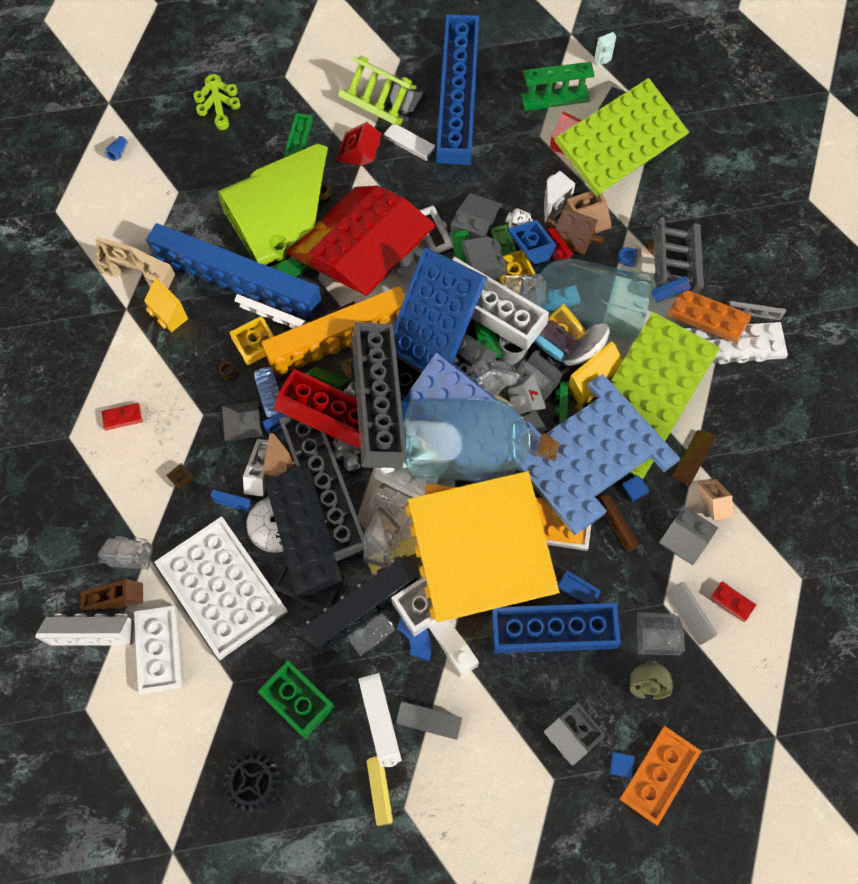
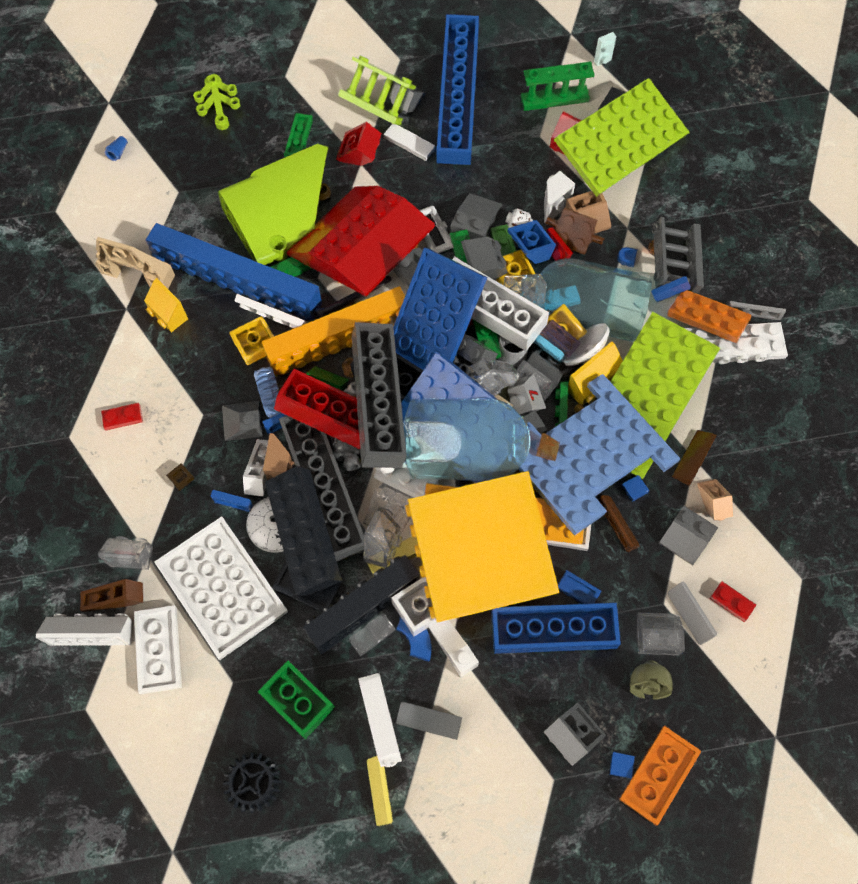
(227, 370): dark brown plate -> none
(319, 313): none -> black bar

